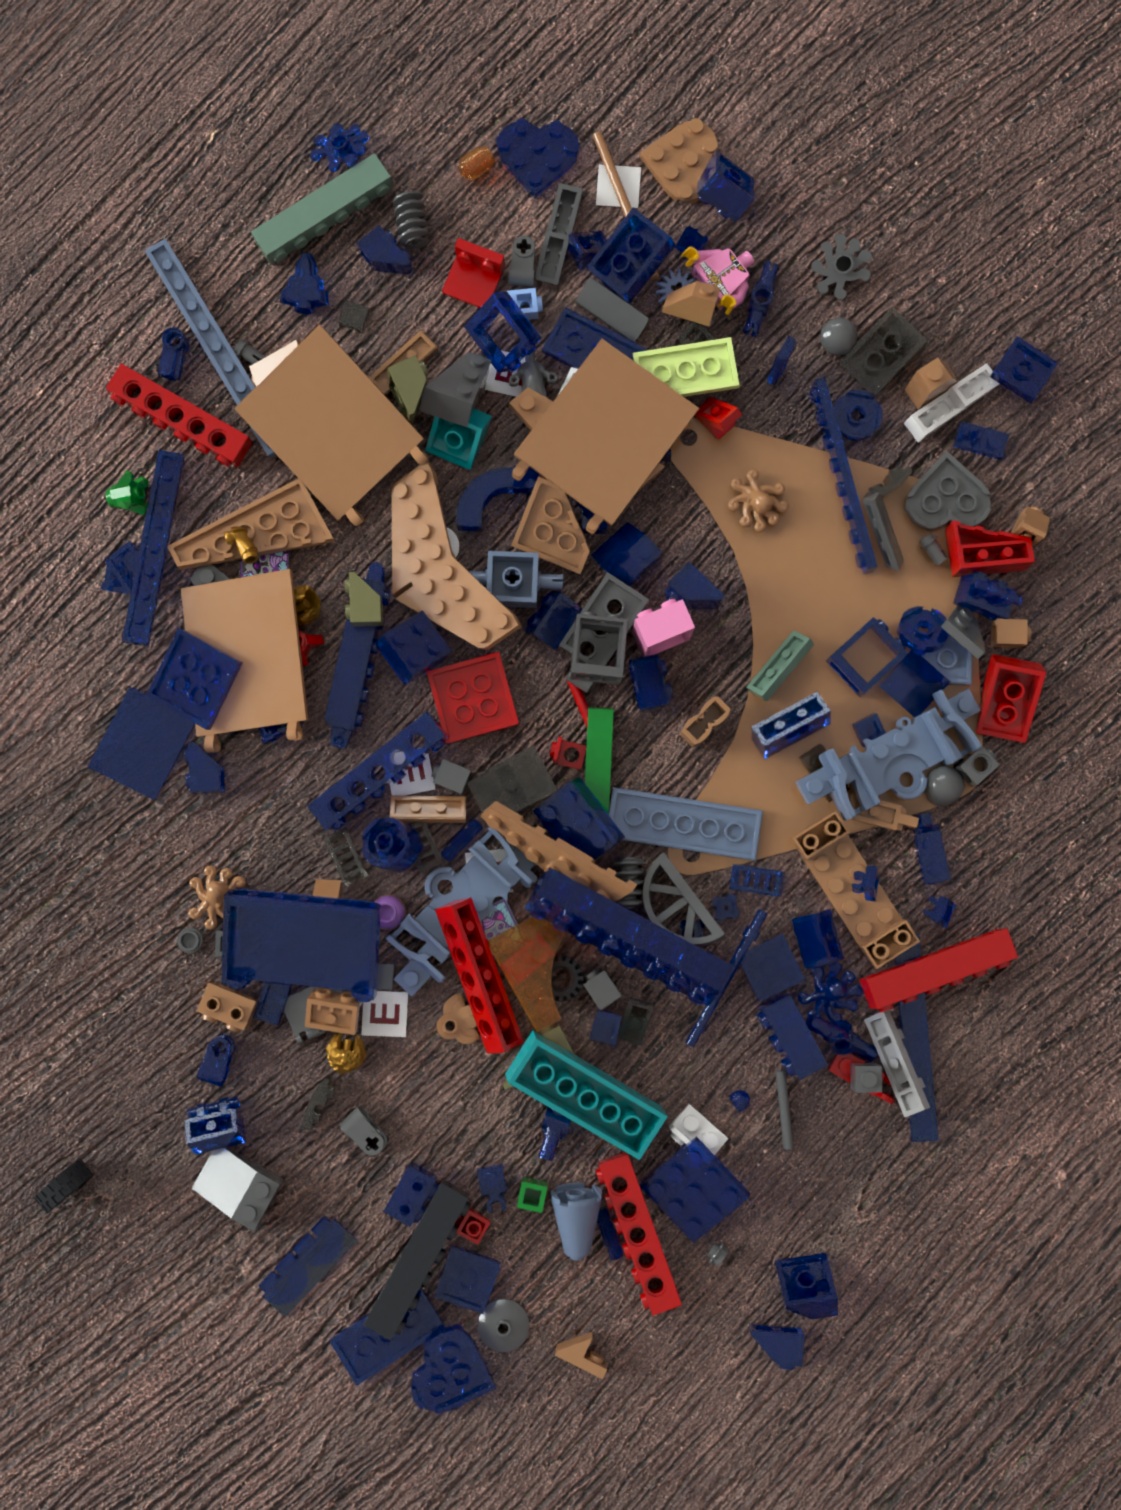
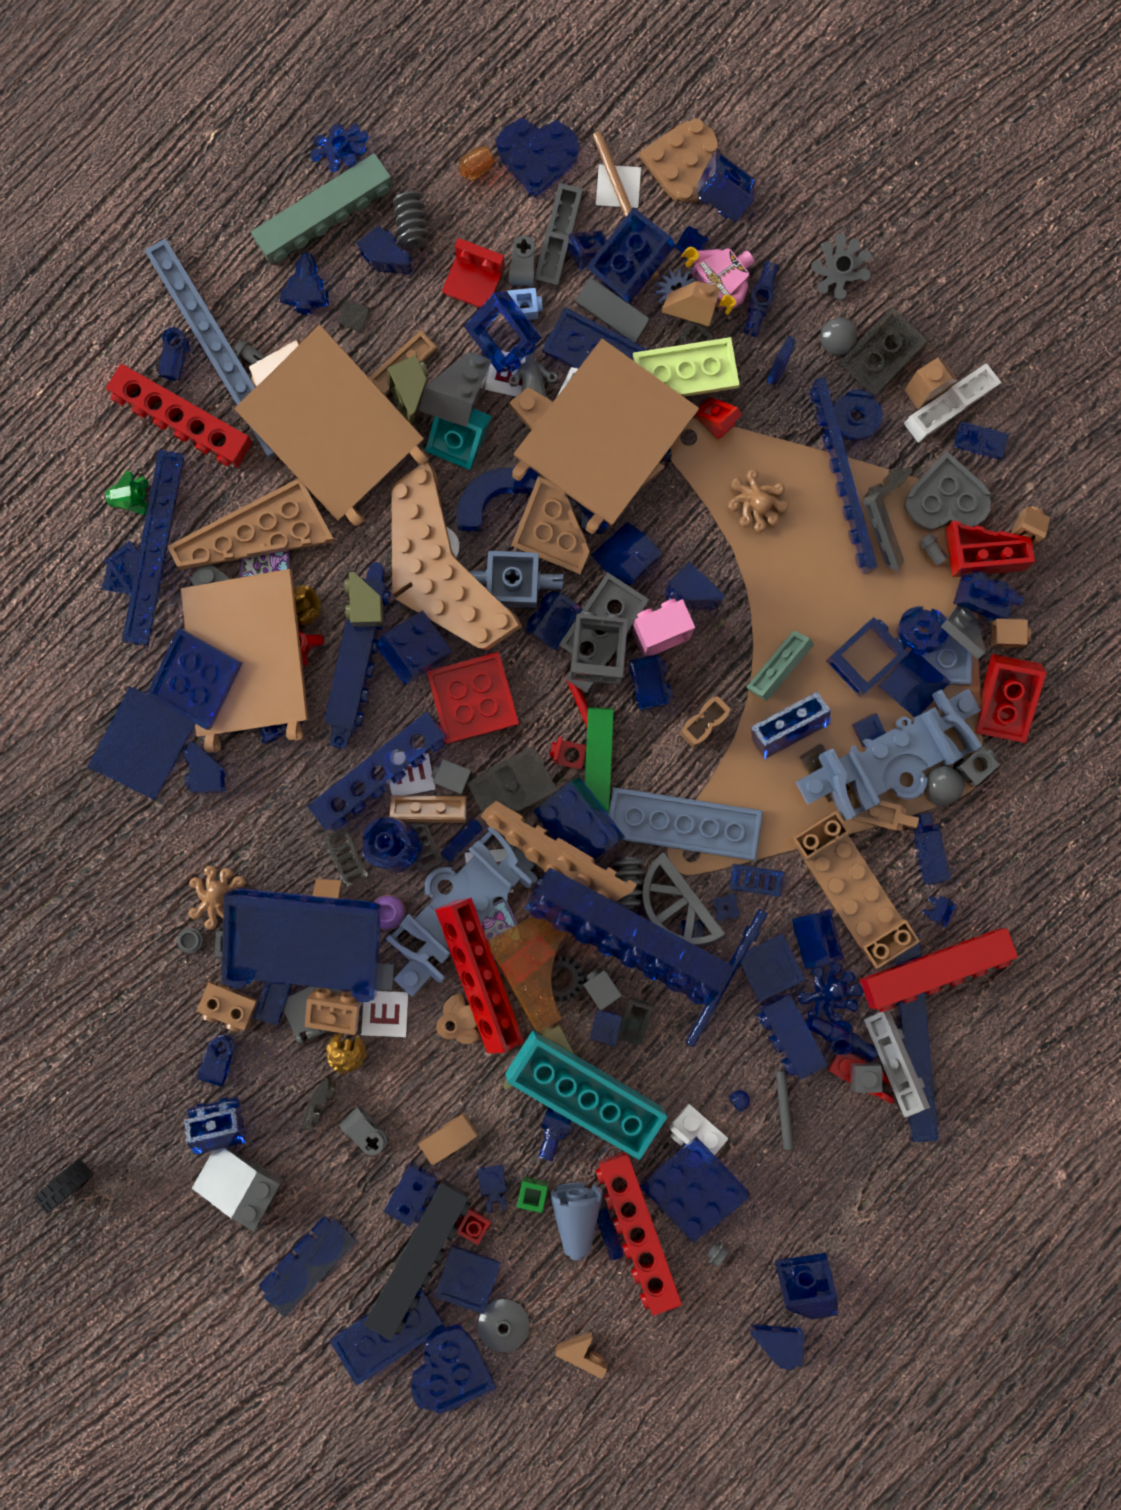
(245, 546): pearl gold arm -> none
(448, 1139): none -> medium nougat slope
(869, 883): clear blue tile -> none
(1023, 369): clear blue plate -> none

